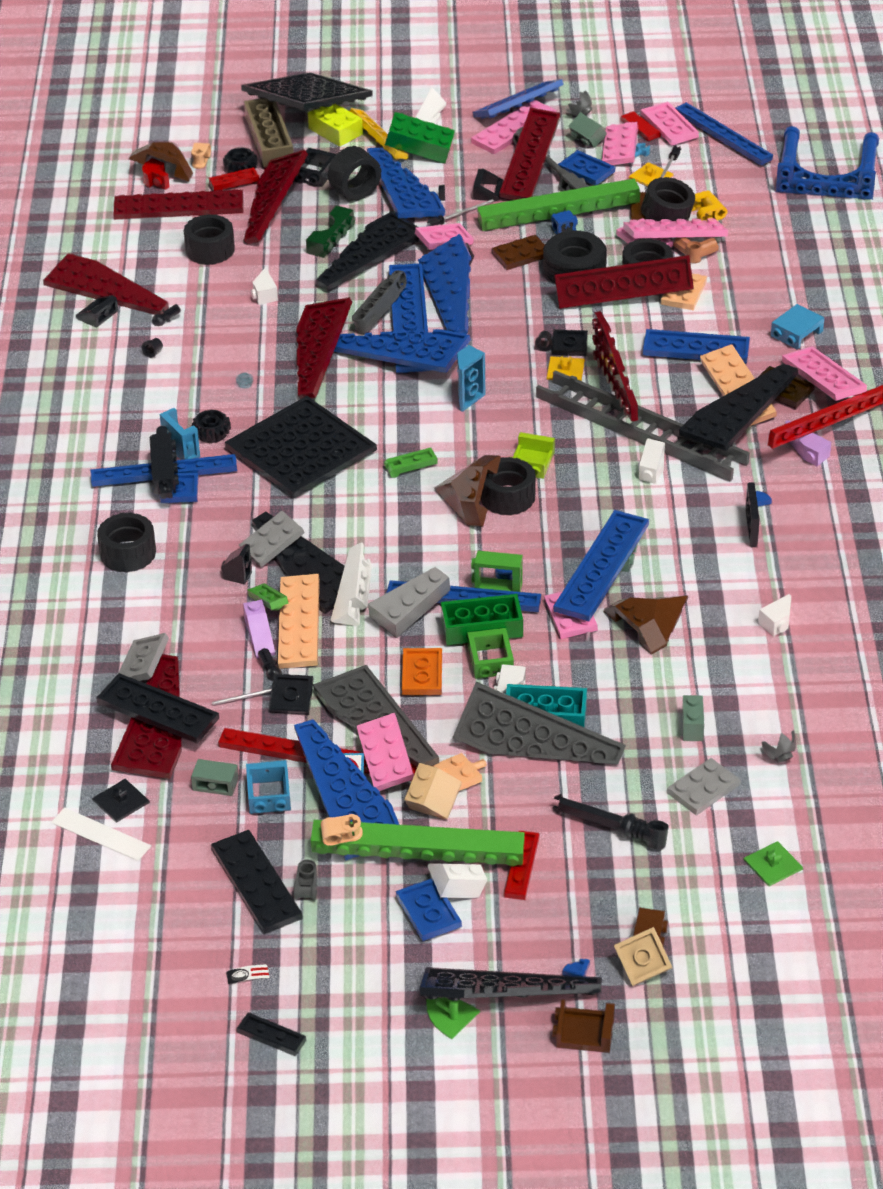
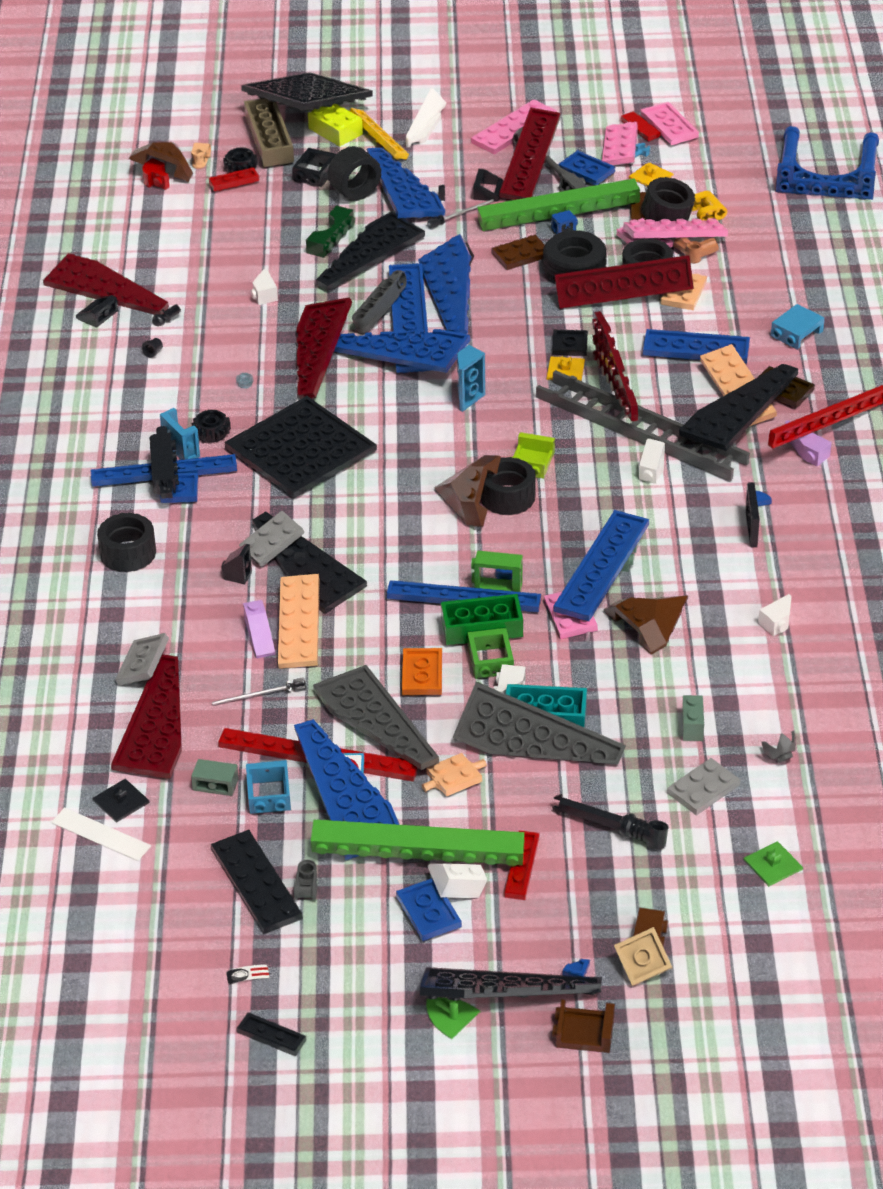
(158, 708): black plate -> none
(178, 204): dark red plate -> none
(209, 239): black tyre -> none
(268, 663): black axle -> none
(271, 598): bright green plate -> none
(272, 189): dark red wing -> none
(291, 694): black tile -> none
(339, 829): light nougat piece -> none
(353, 588): white wedge -> none
(385, 752): bright pink plate -> none
(408, 602): light grey wedge -> none
(410, 462): bright green plate -> none
(419, 137): green brick -> none
(432, 791): tan slope -> none
(437, 235): bright pink plate -> none
(517, 99): blue plate -> none
(544, 345): black piece -> none
(583, 106): dark grey piece -> none
(587, 130): sand green brick -> none
(673, 156): piece -> none
(724, 134): blue plate -> none
(824, 373): bright pink plate -> none

